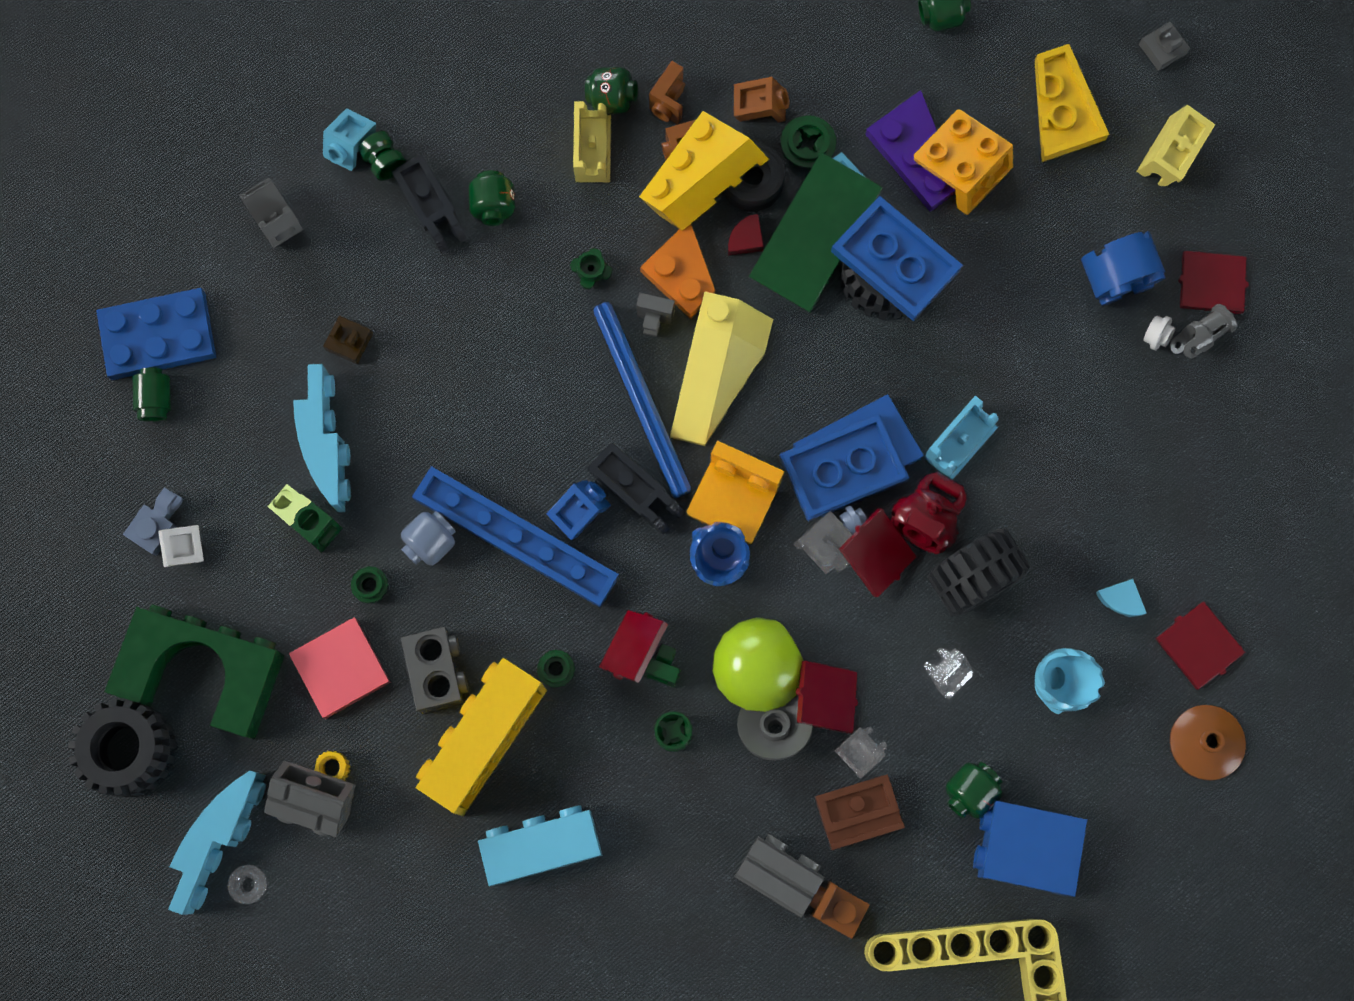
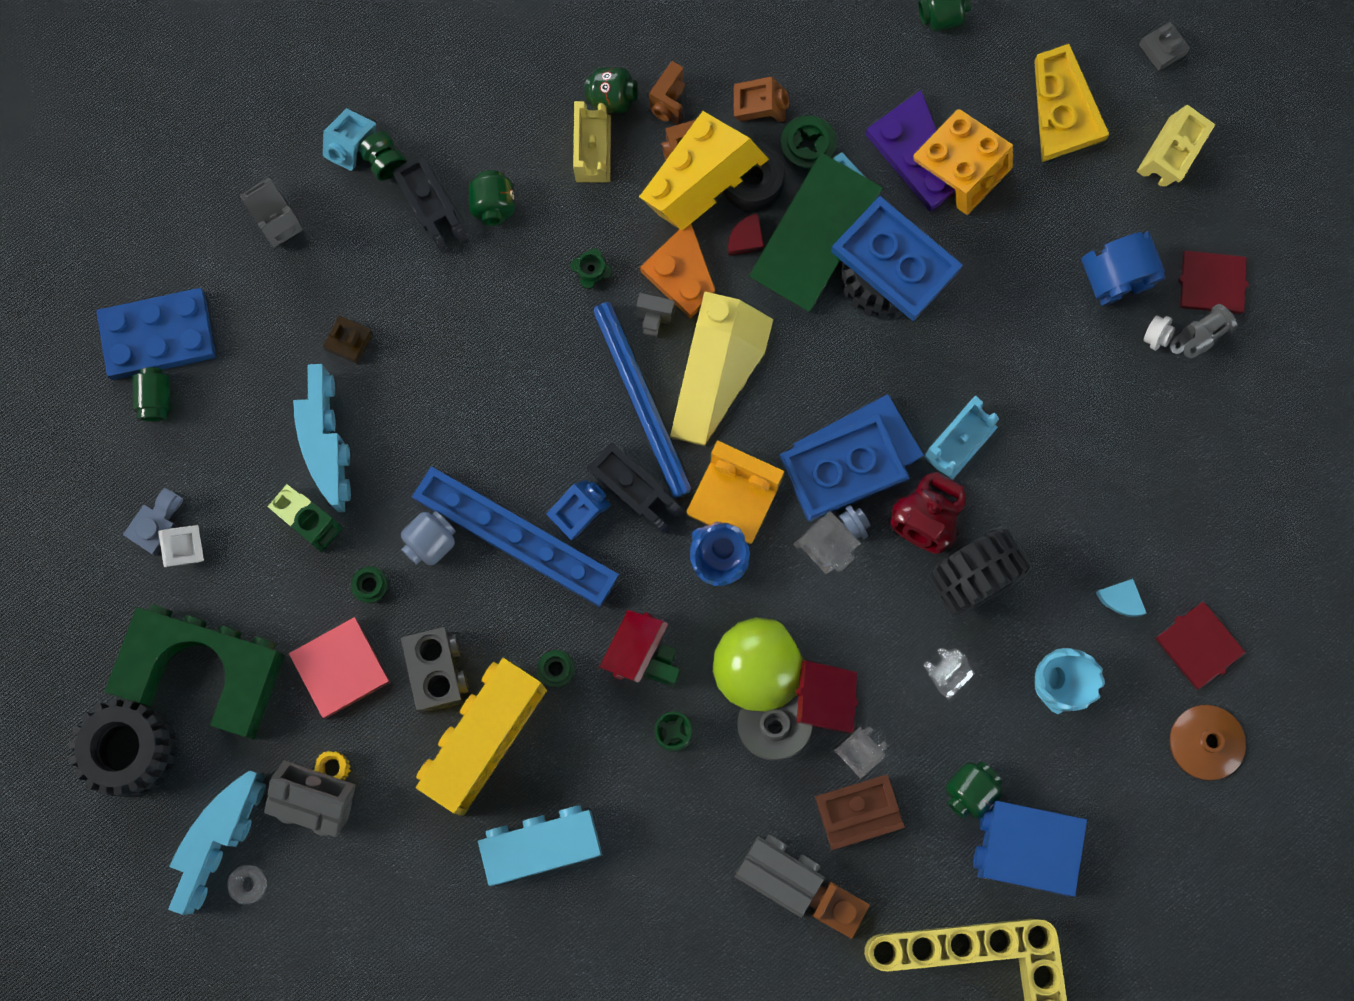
(877, 552): dark red piece -> none

